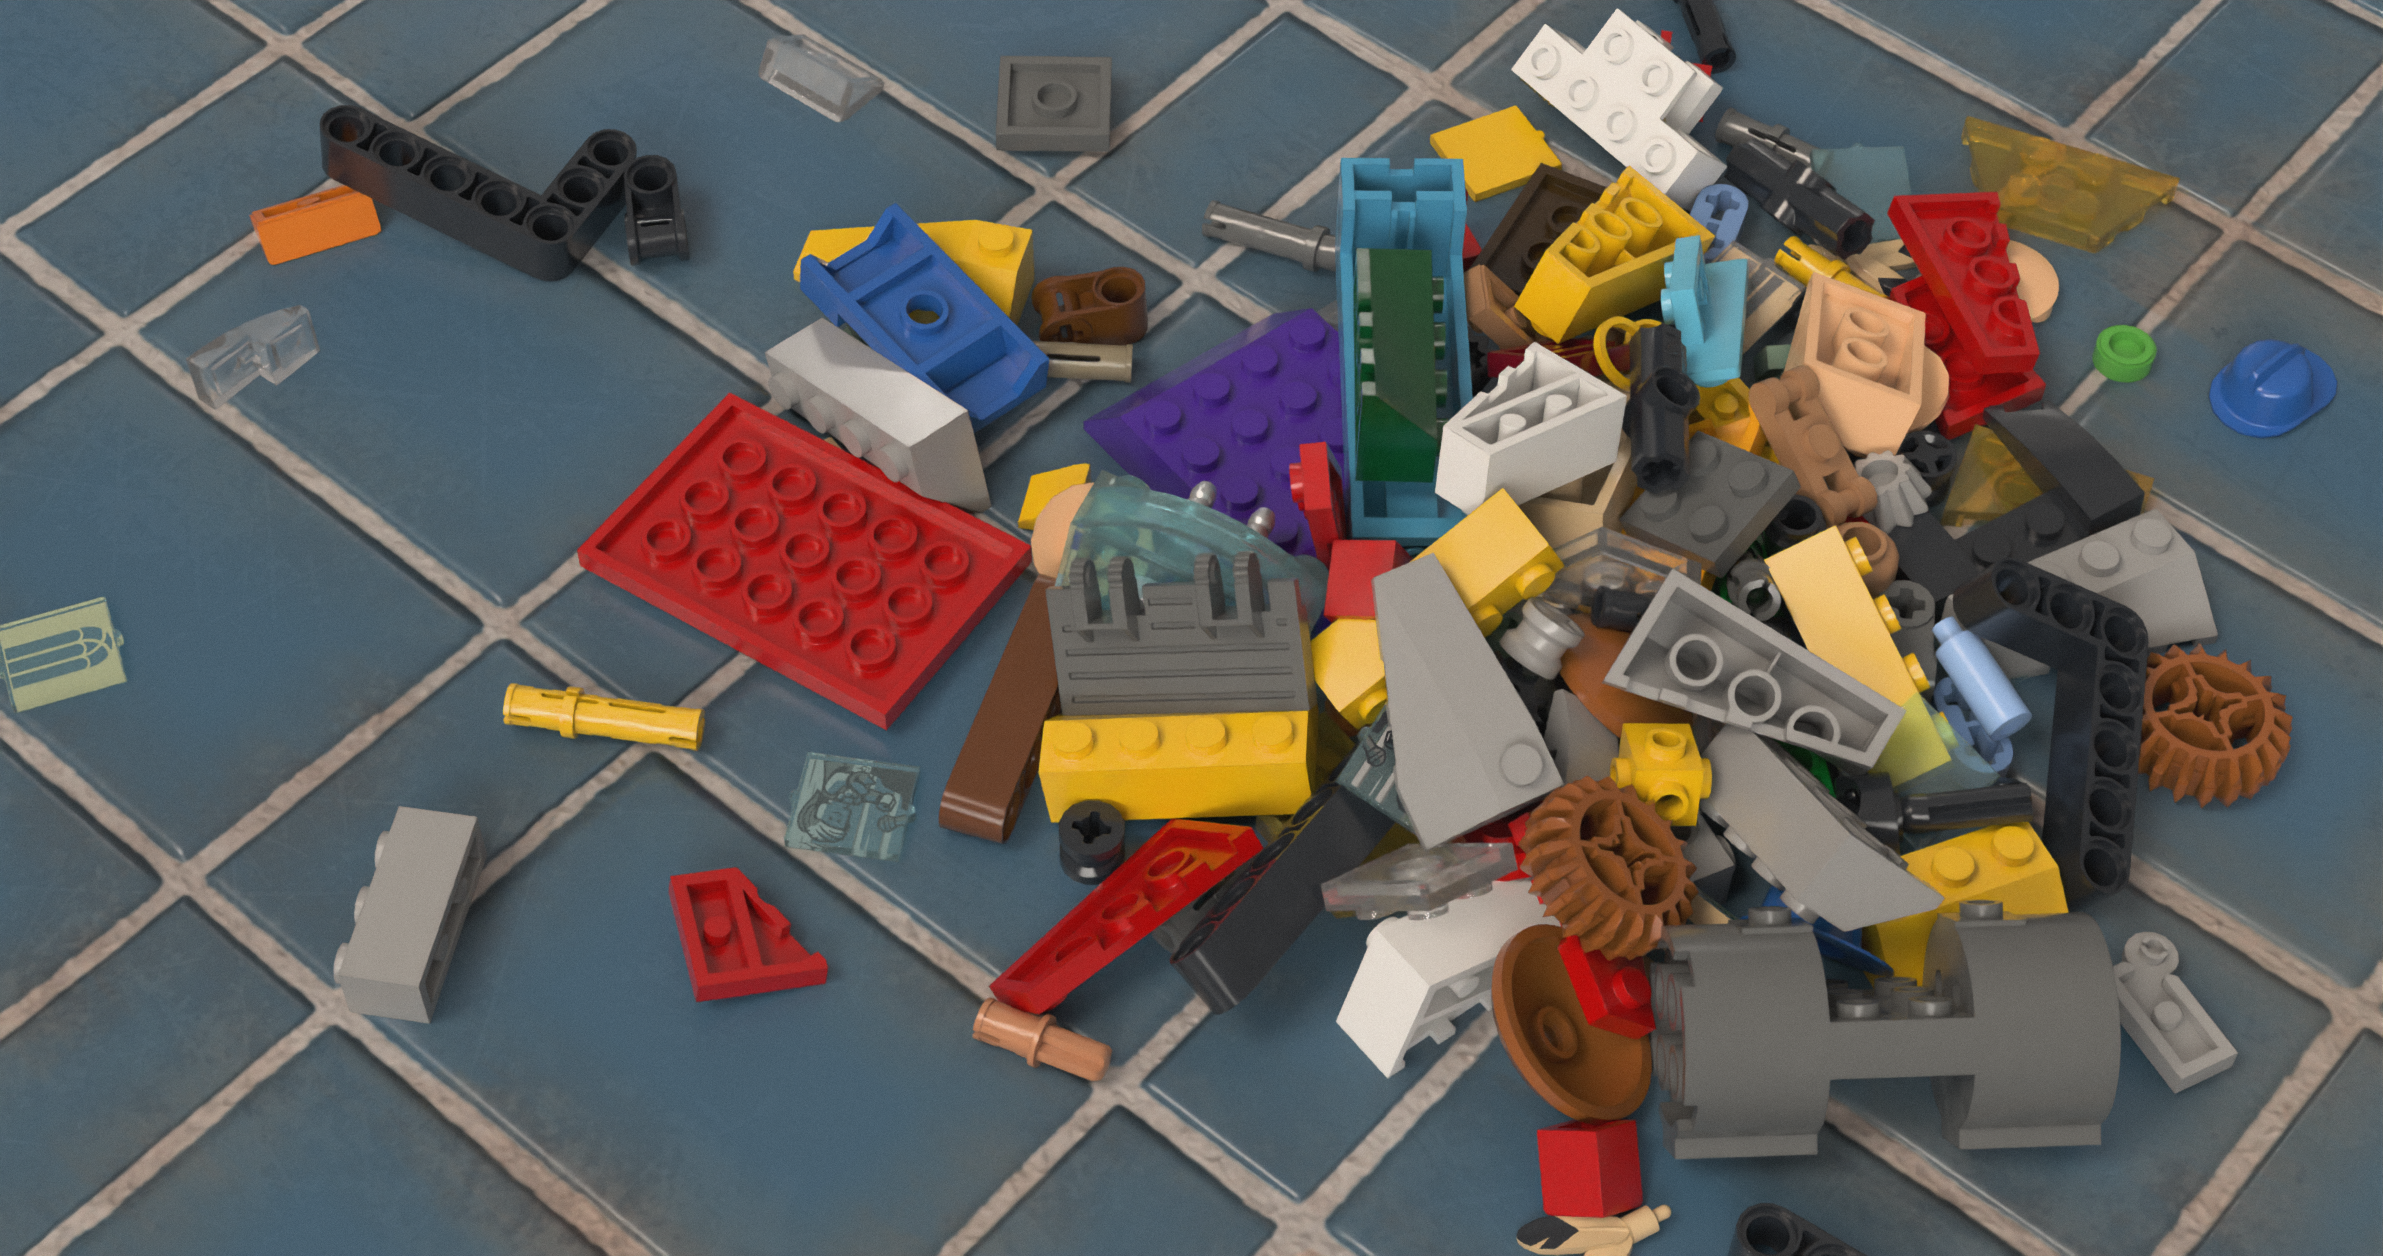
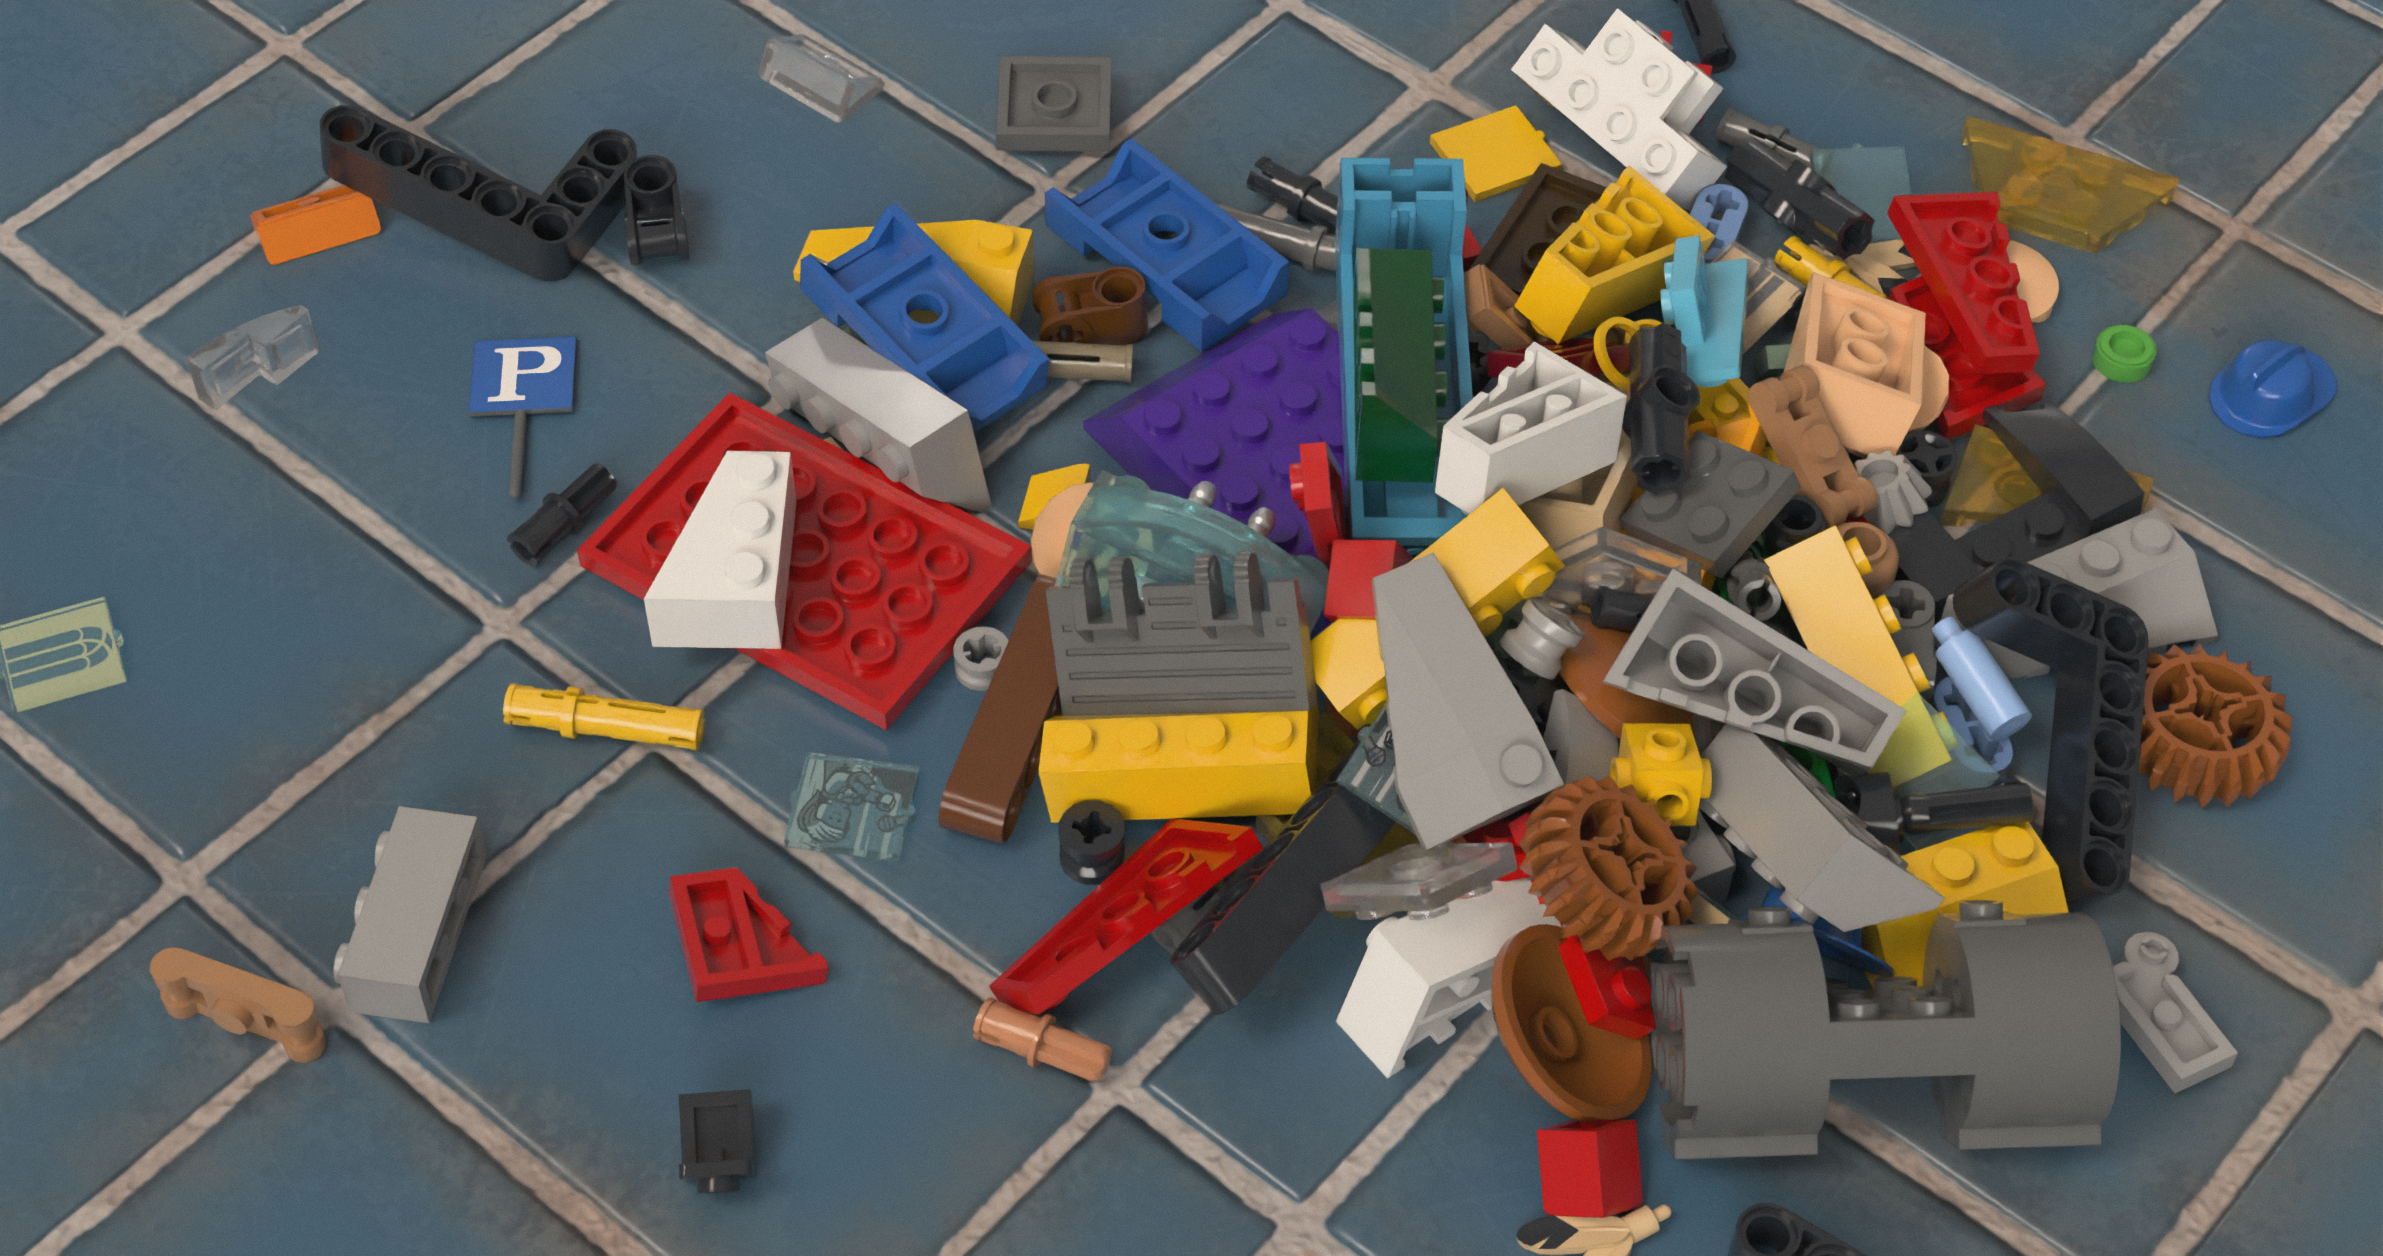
(238, 1001): none -> medium nougat plate
(522, 380): none -> blue piece
(561, 515): none -> black axle
(717, 1140): none -> black bracket
(730, 561): none -> white wedge
(974, 645): none -> light grey bush
(1205, 277): none -> blue piece
(1300, 195): none -> black pin

